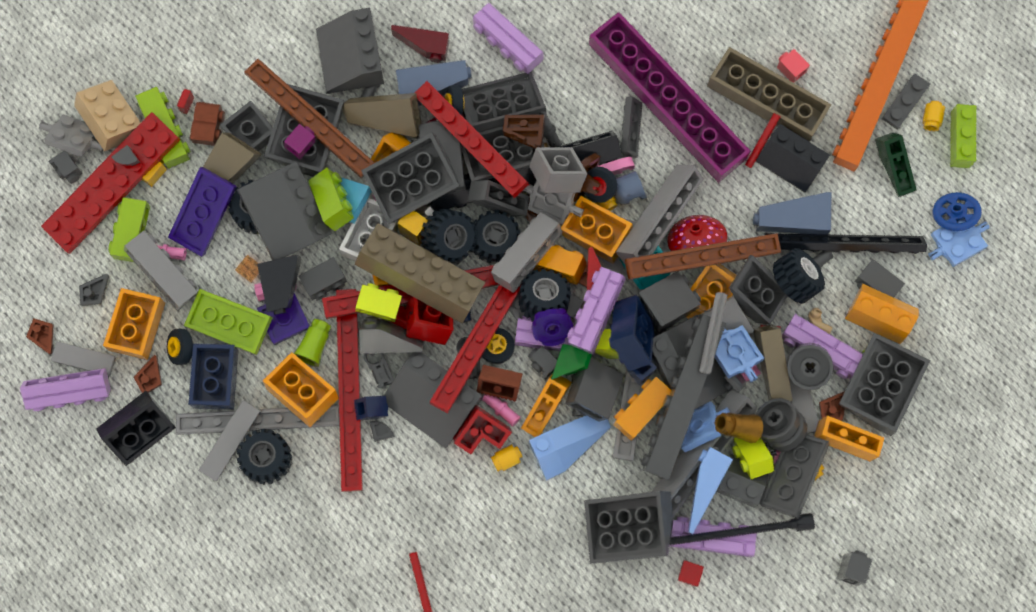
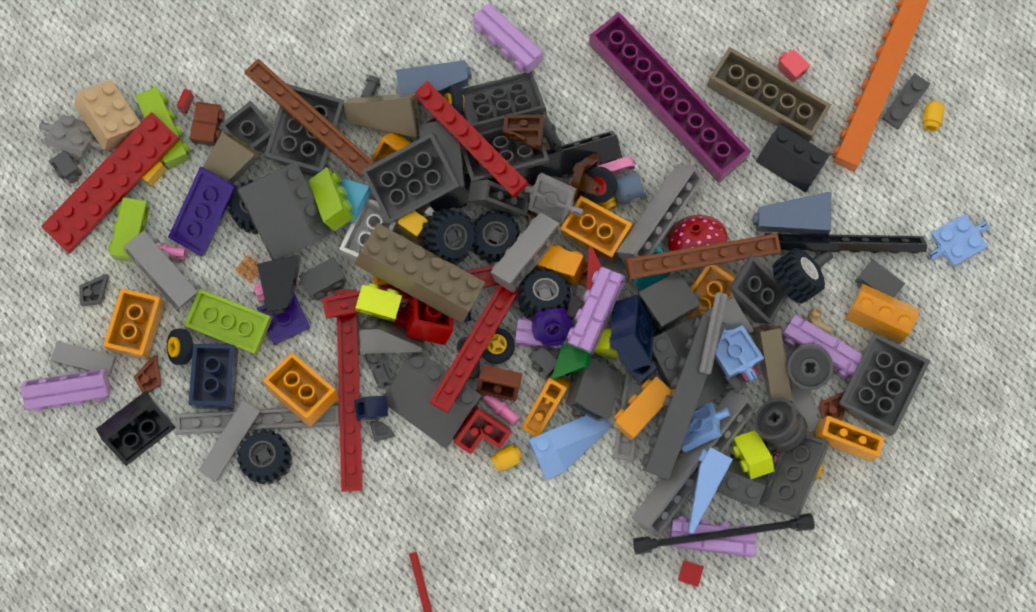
(41, 334): copper piece -> none
(126, 156): dark grey tile -> none
(300, 141): magenta brick -> none
(313, 343): lime plant -> none
(349, 52): dark grey slope -> none
(428, 43): dark red slope -> none
(558, 169): light grey brick -> none
(629, 526): dark grey slope -> none
(631, 127): dark grey plate -> none
(740, 426): pearl gold plant -> none
(762, 140): red bar -> none
(854, 568): dark grey brick -> none
(896, 162): dark green slope -> none
(957, 211): blue plate -> none
(963, 136): lime brick -> none

